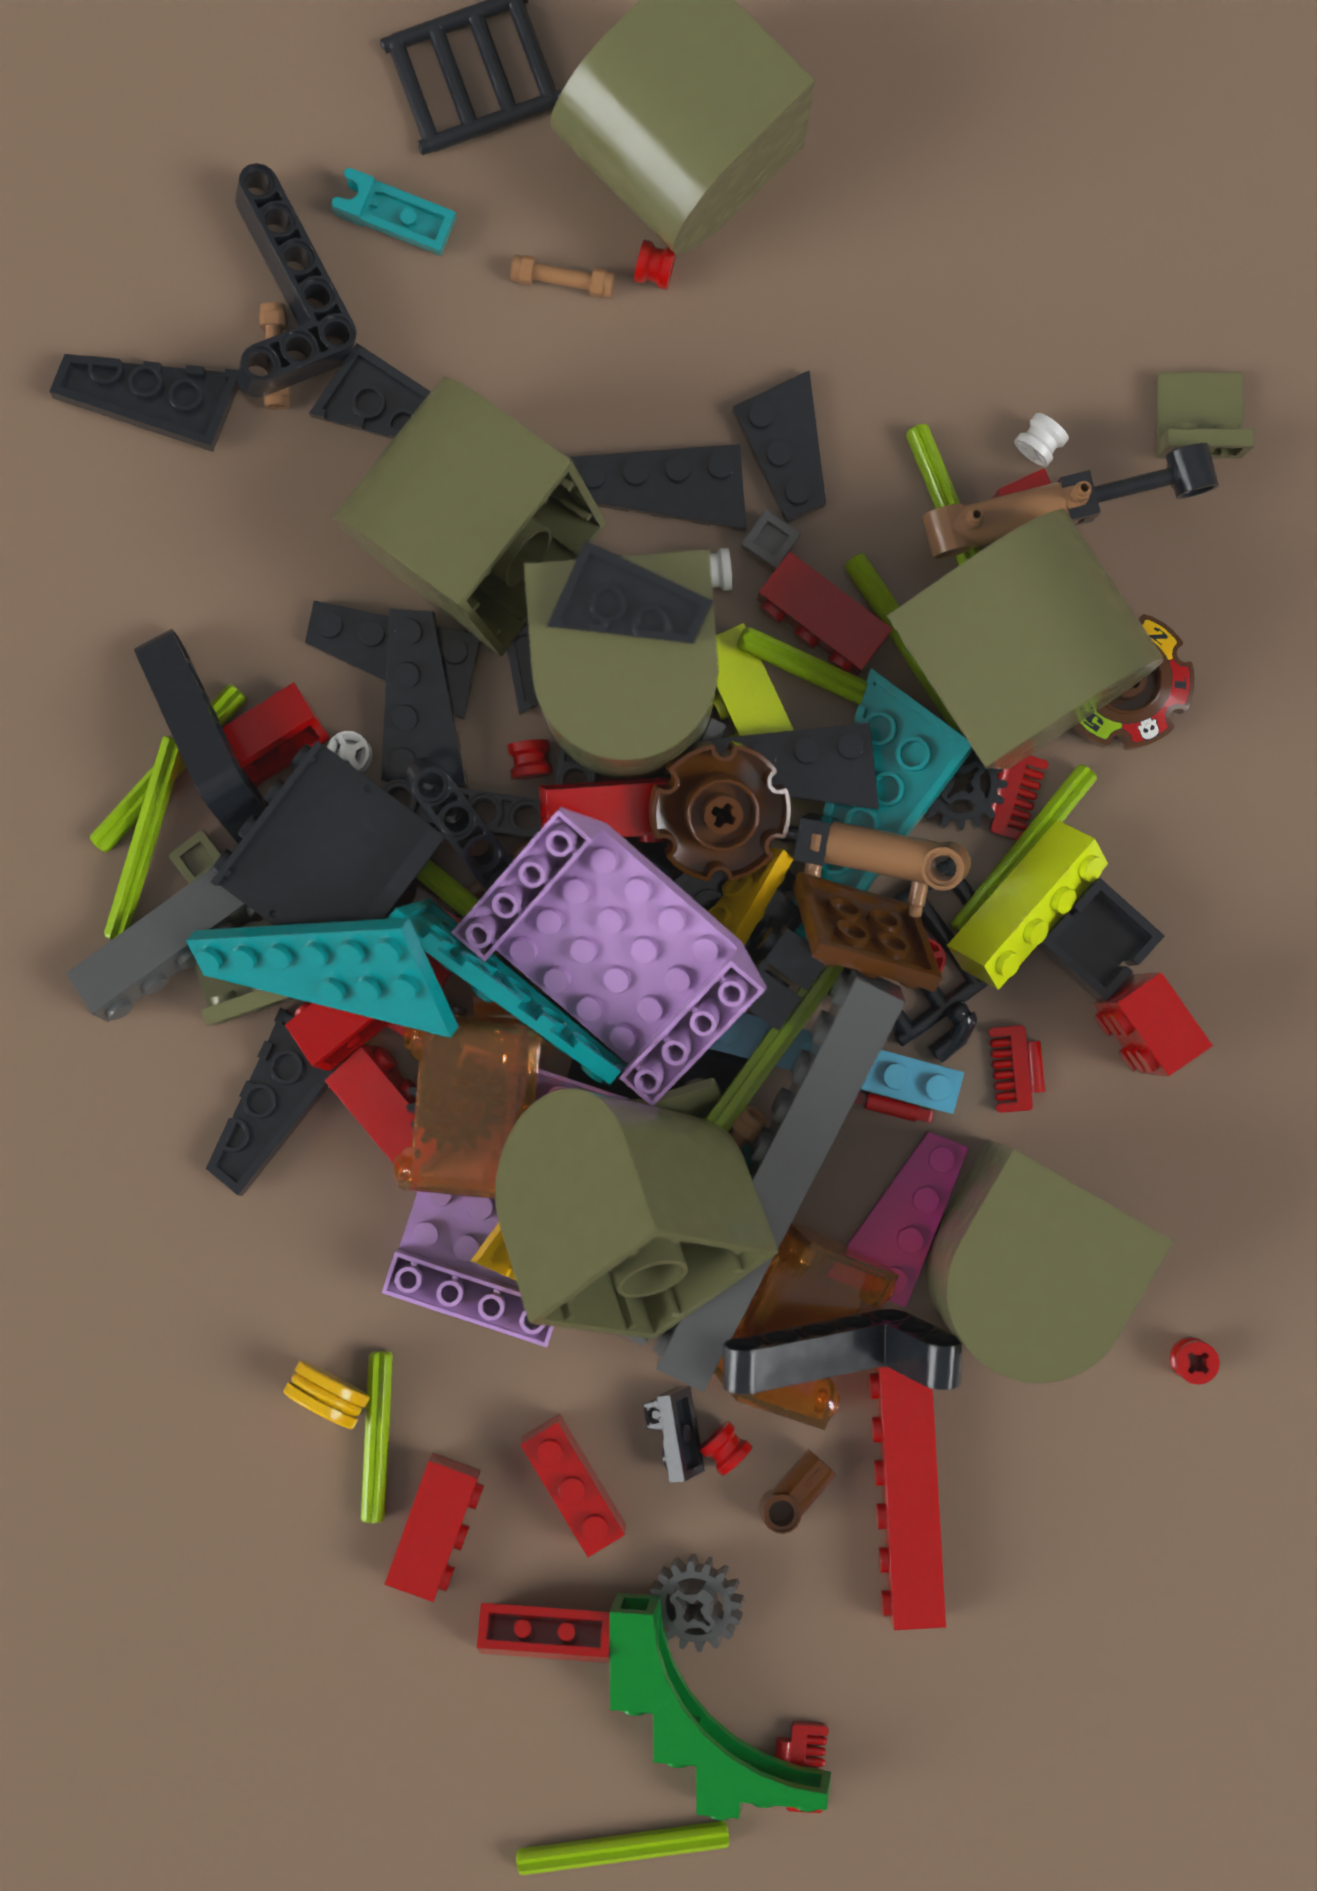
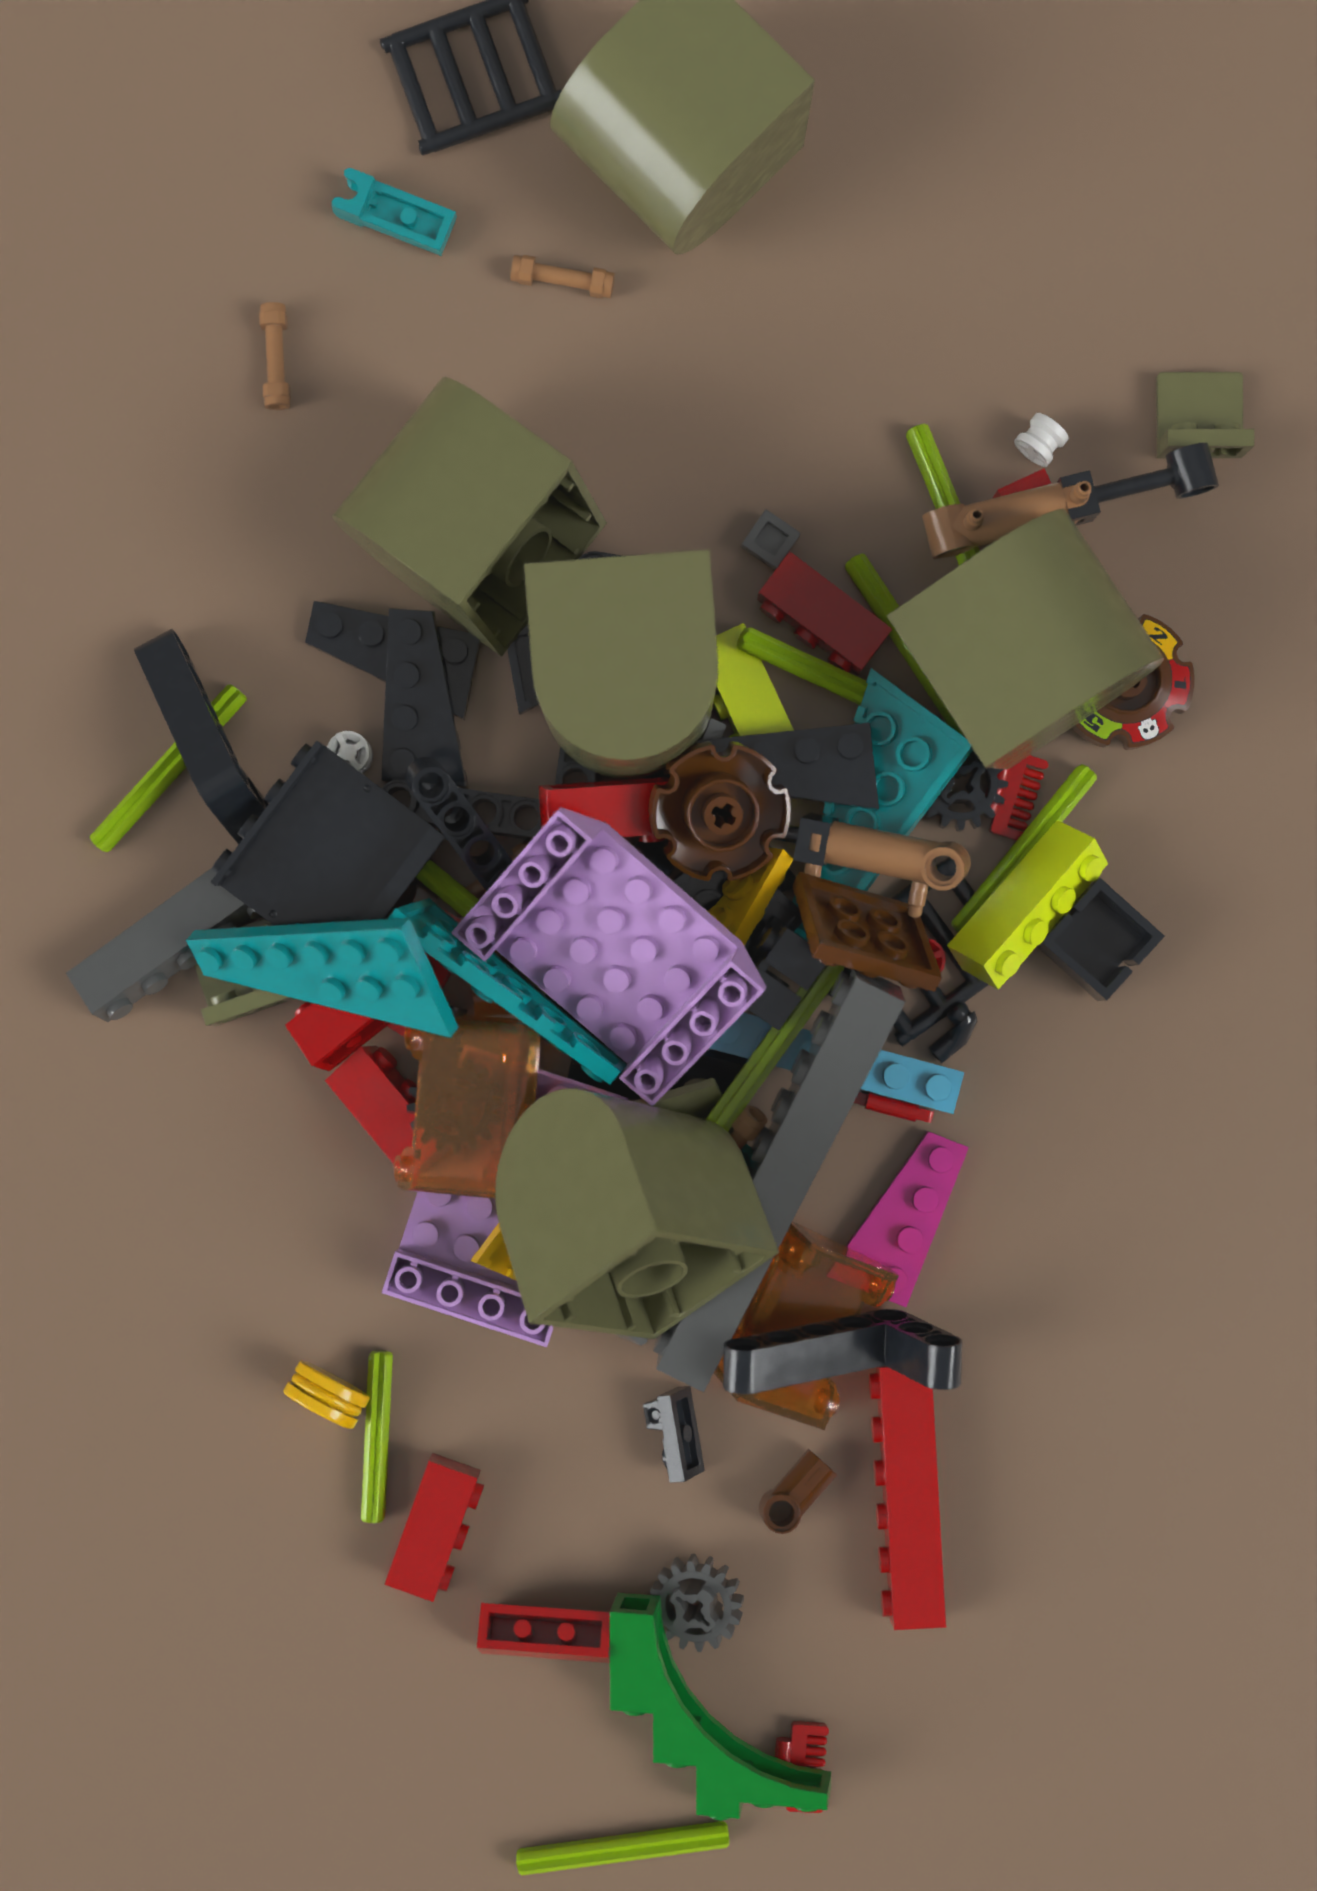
(144, 838): lime axle -> none
(170, 401): black wing -> none
(195, 856): olive plate -> none
(269, 1109): black wing -> none
(274, 732): red brick -> none
(296, 287): black beam -> none
(369, 395): black wing -> none
(530, 759): red wheel -> none
(573, 1485): red brick -> none
(627, 600): black wing -> none
(654, 265): red wheel -> none
(673, 483): black wing -> none
(721, 569): white wheel -> none
(725, 1448): red wheel -> none
(786, 444): black wing -> none
(1026, 1066): red piece -> none
(1036, 1268): olive brick -> none
(1151, 1025): red brick -> none
(1187, 1354): red wheel -> none

